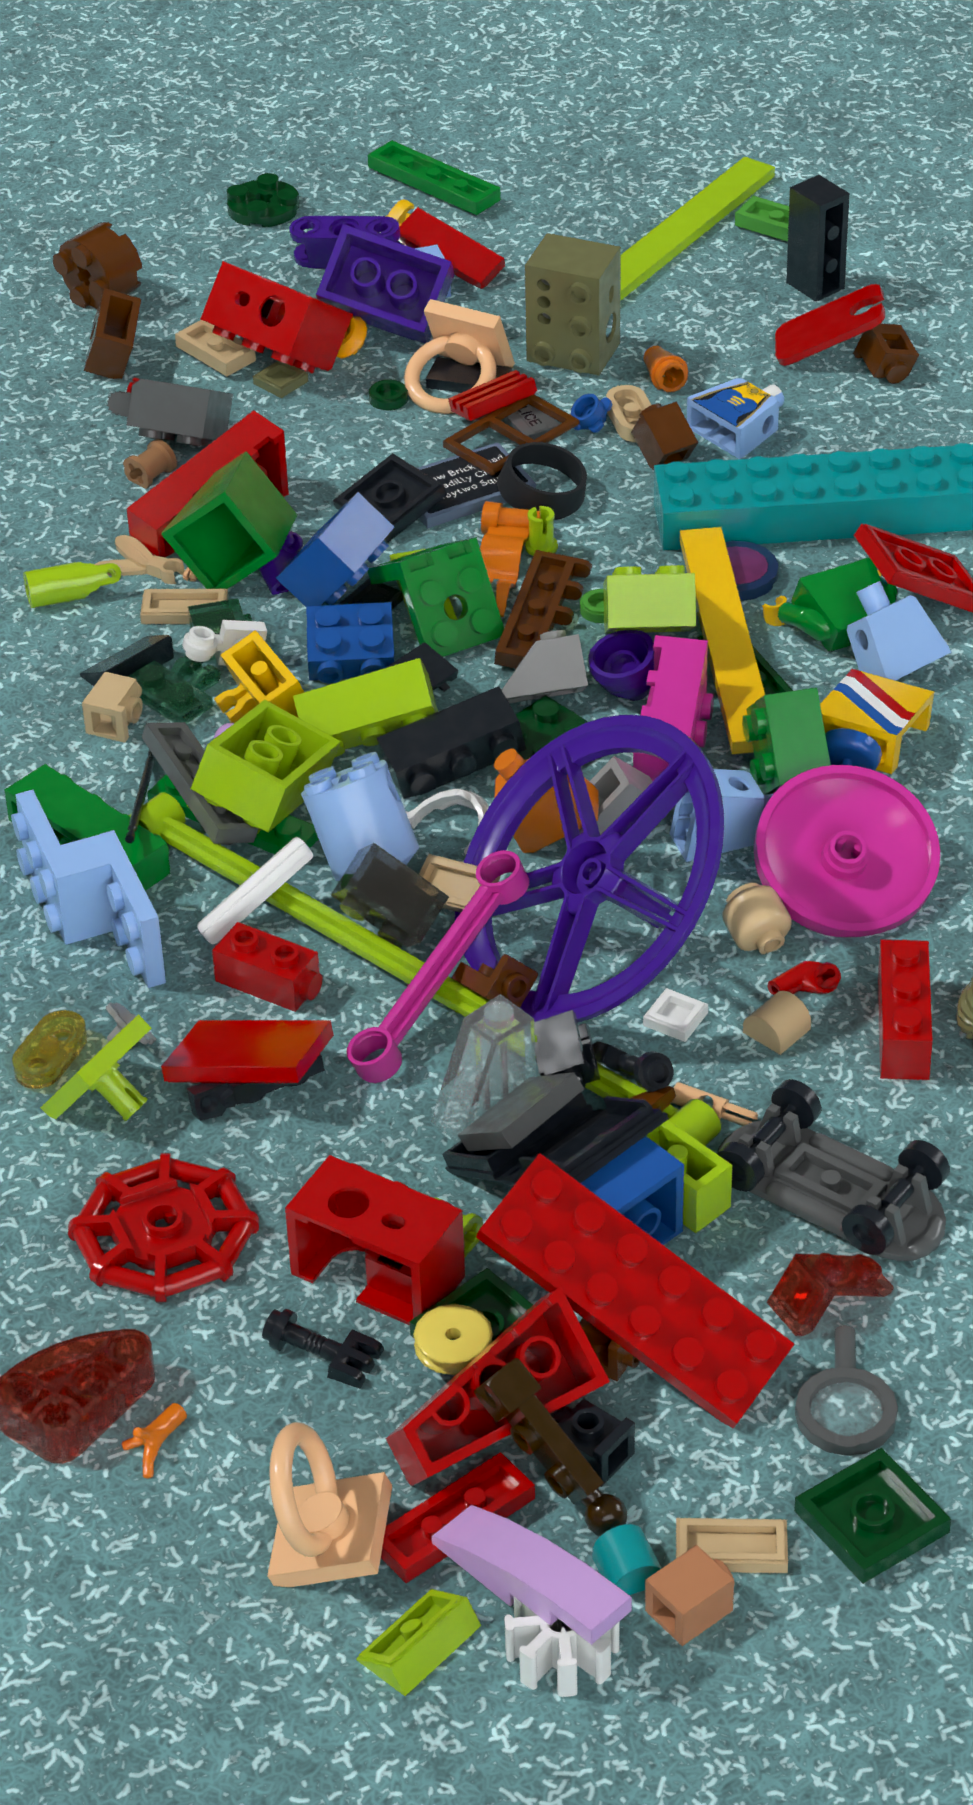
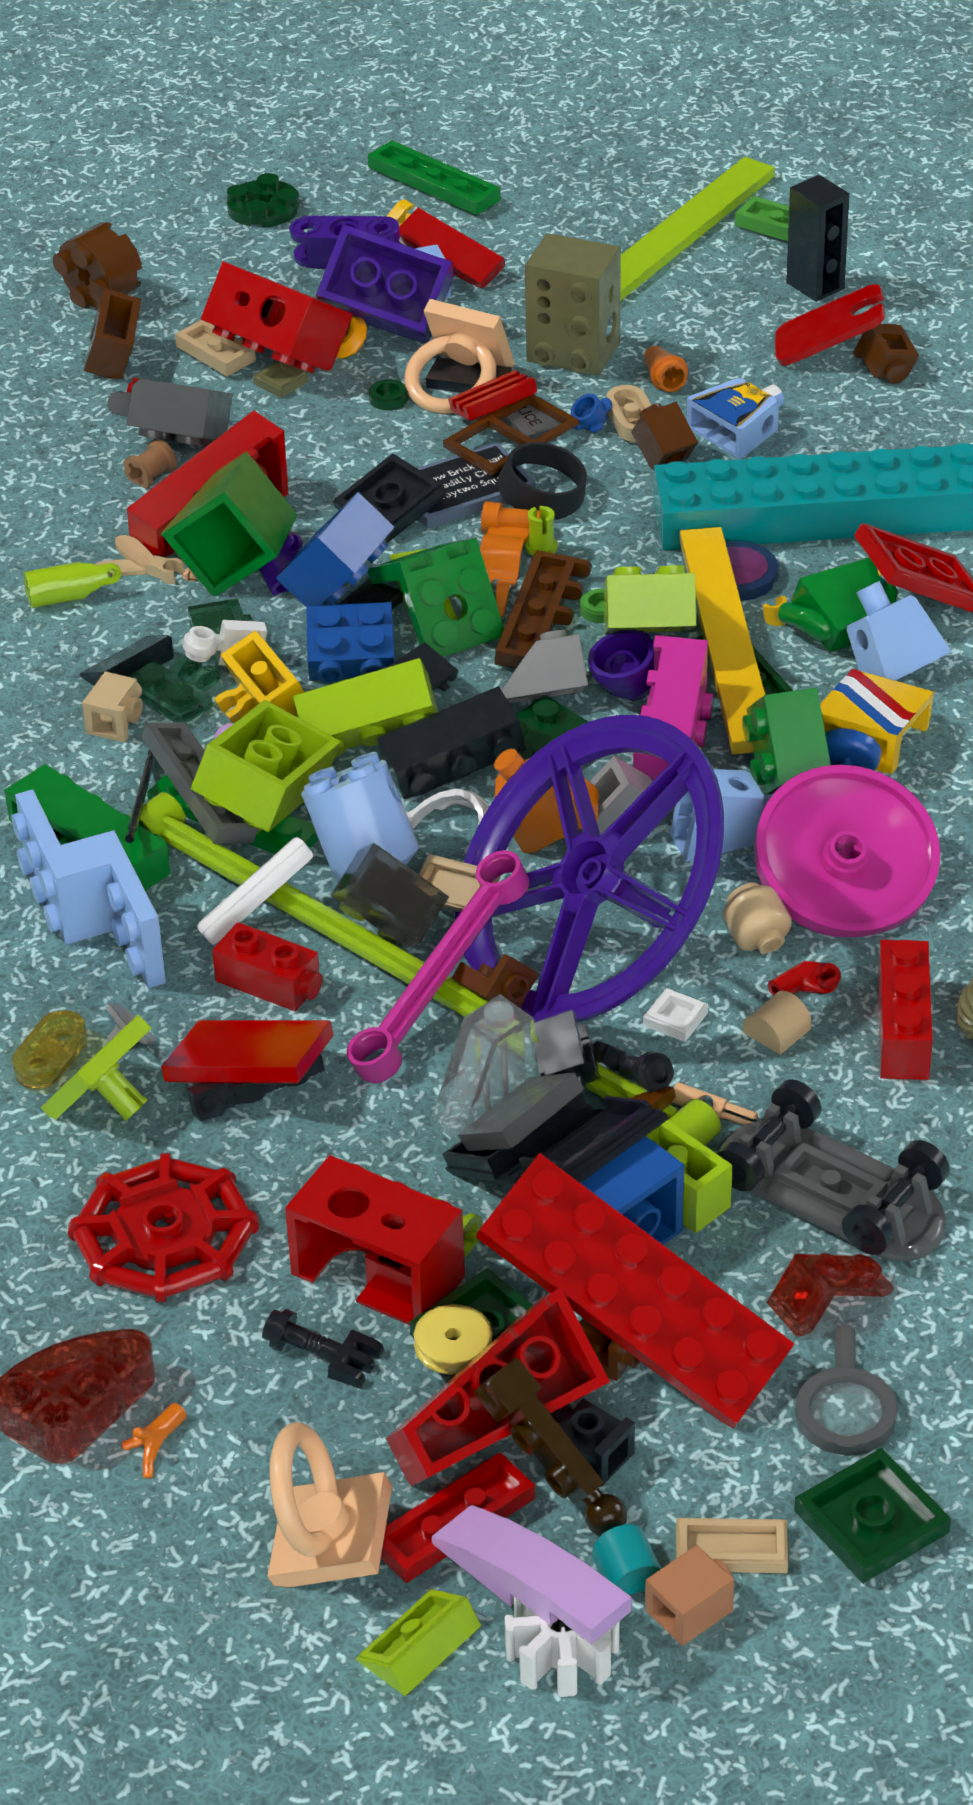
(171, 605): tan tile -> none

